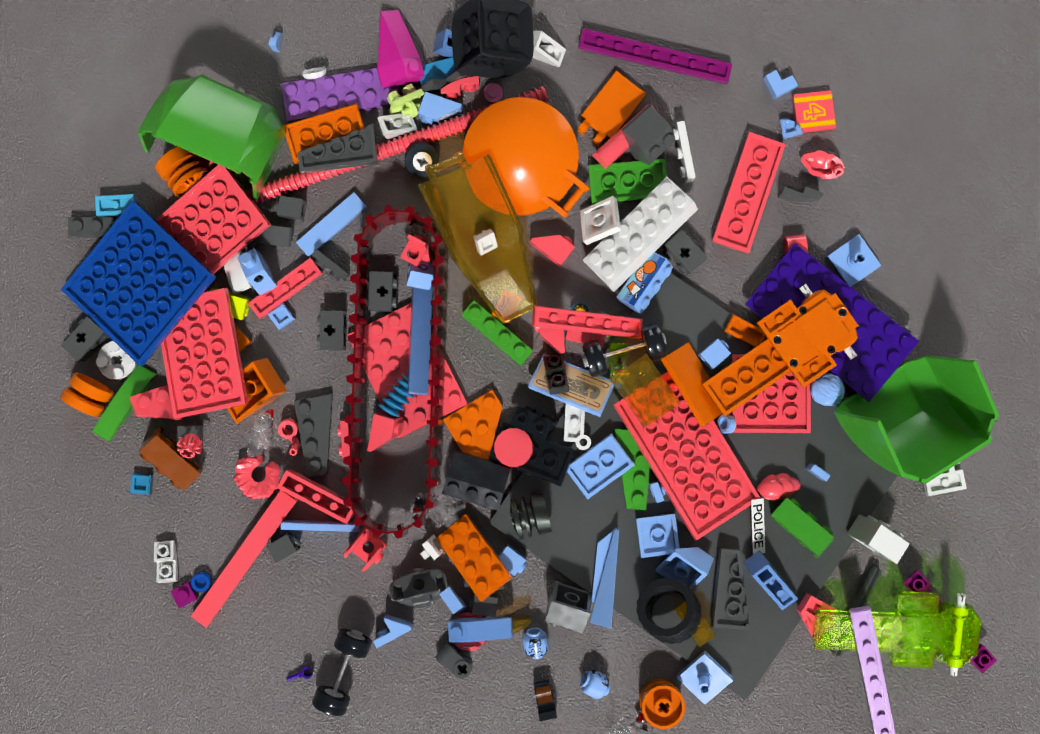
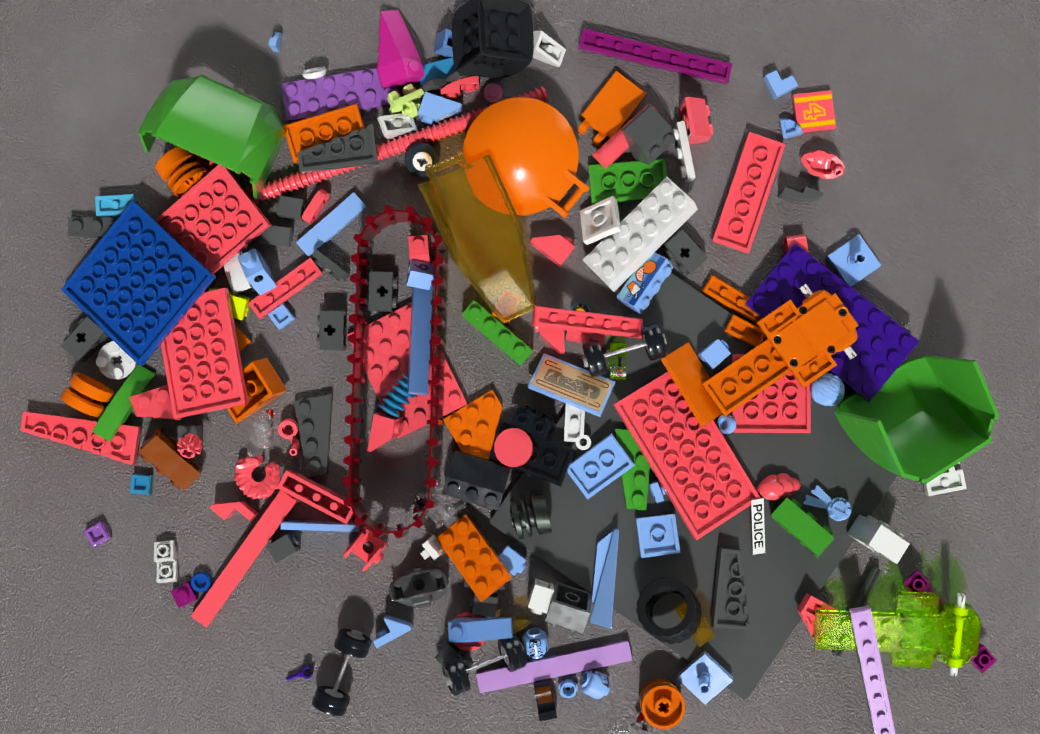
(79, 434): none -> coral wing
(97, 534): none -> medium lavender tile
(227, 509): none -> coral slope
(315, 206): none -> coral beam
(343, 431): coral plate -> none
(414, 242): coral bracket -> none
(452, 600): light blue piece -> none
(456, 675): none -> black axle
(485, 241): white tile -> none
(540, 596): none -> white brick
(555, 666): none -> lavender tile
(556, 374): pearl dark grey slope -> none
(568, 693): none -> light blue plate
(645, 390): clear yellow brick -> none
(686, 565): light blue slope -> none
(695, 115): none -> coral slope
(730, 298): none -> orange tile
(770, 580): medium blue slope -> none
(818, 472): light blue tile -> none
(837, 508): none -> light blue piece

